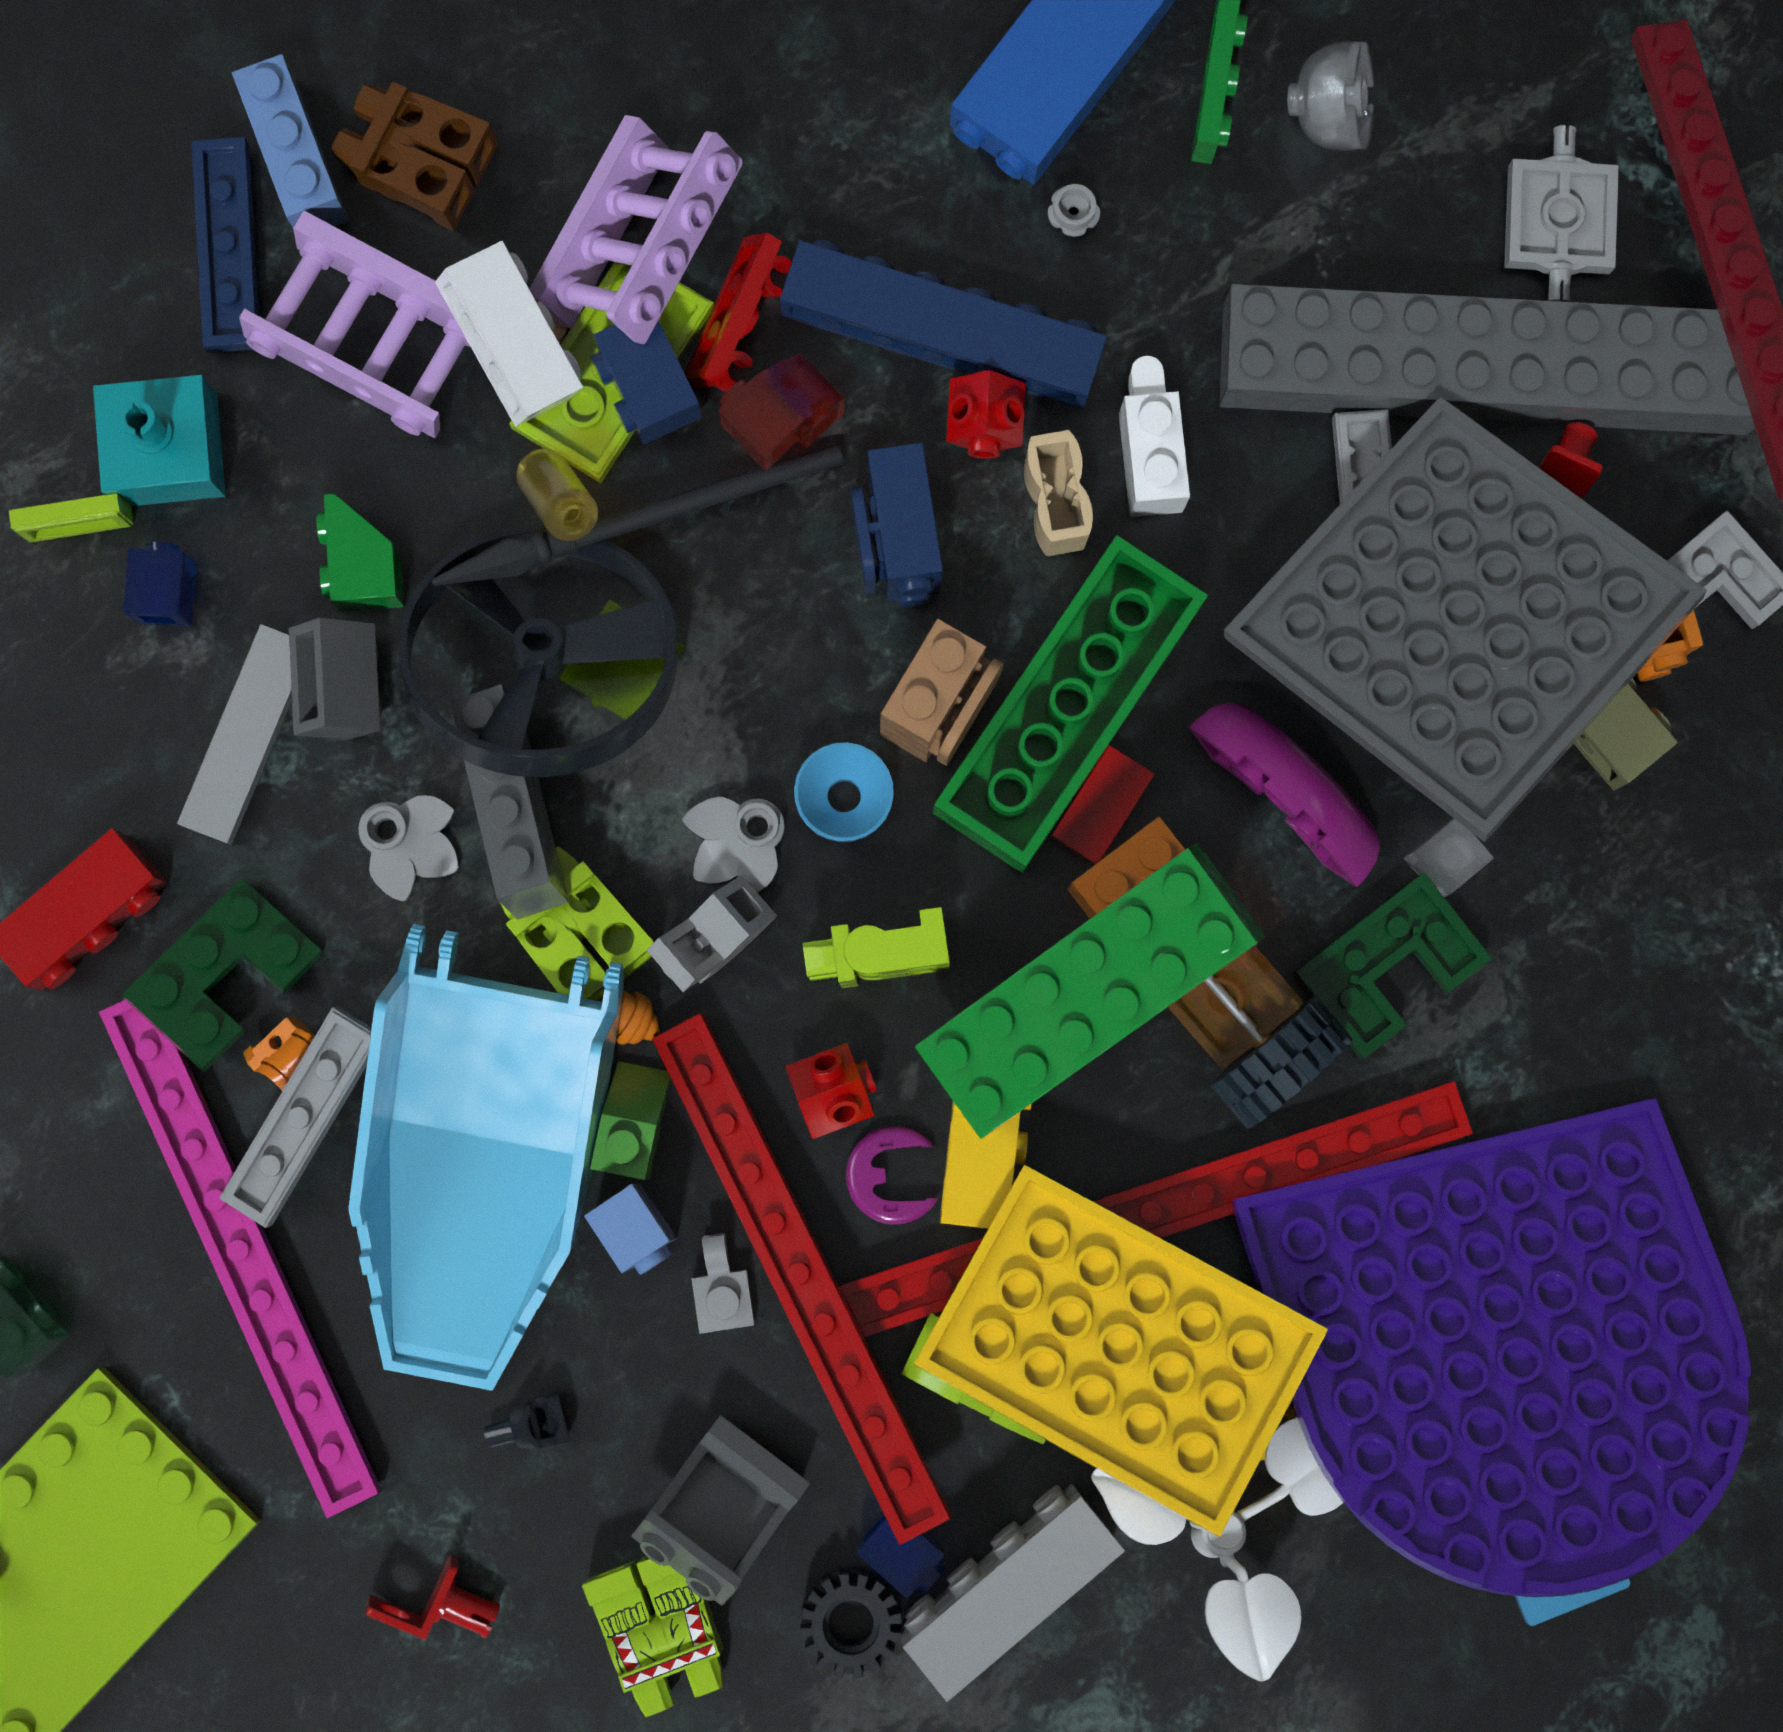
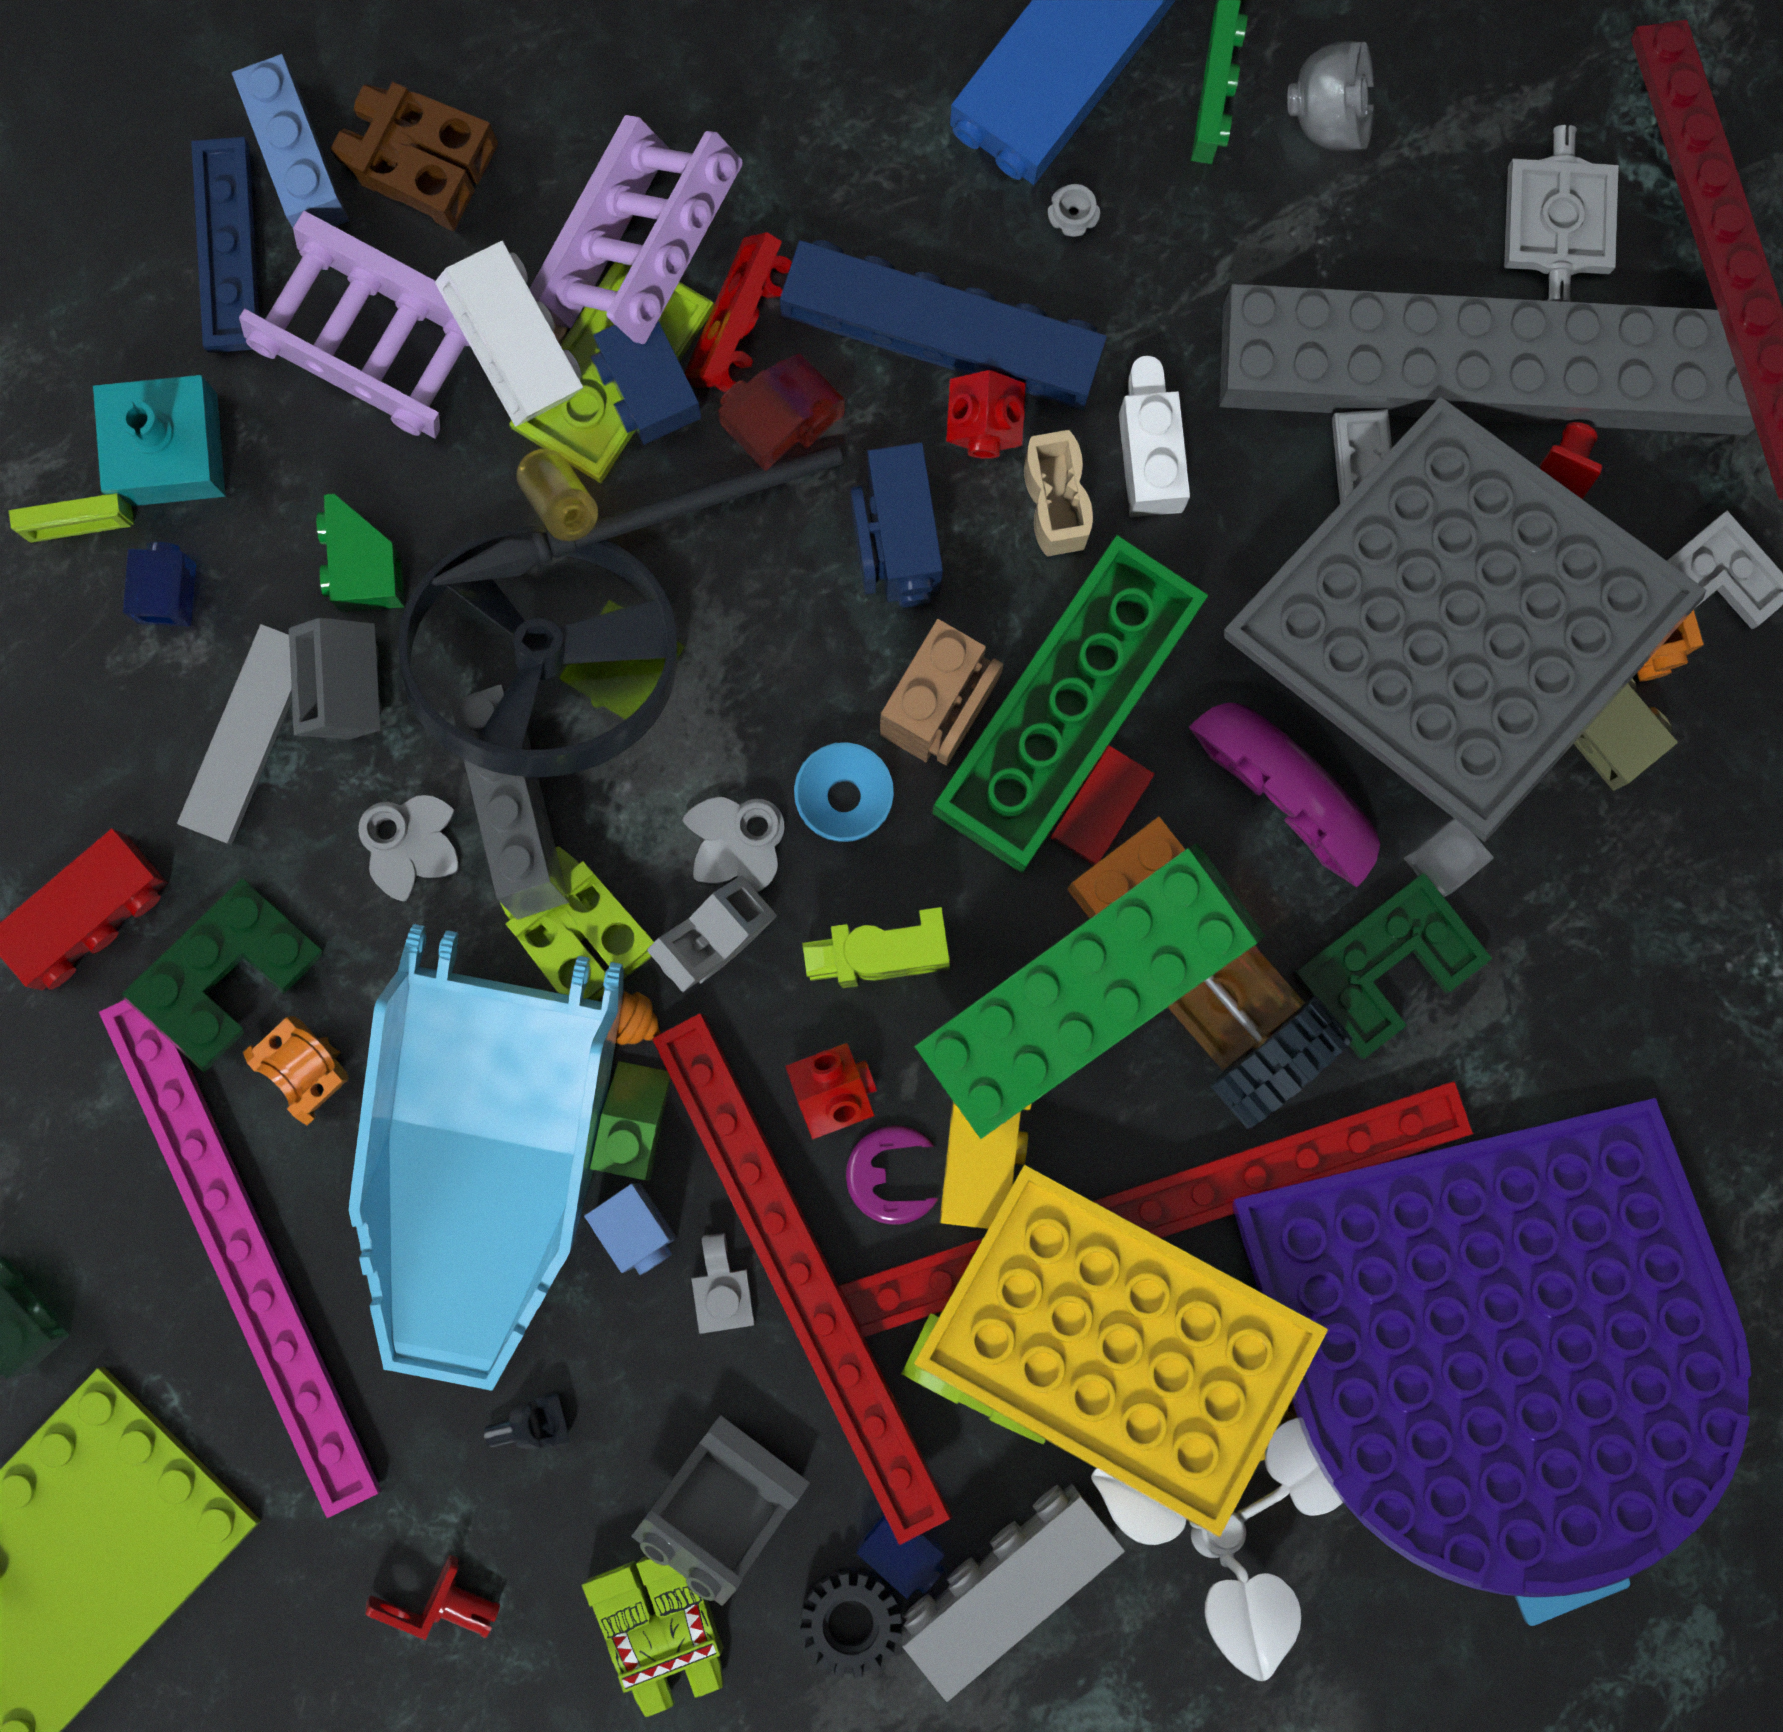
(300, 1118): light grey tile -> none

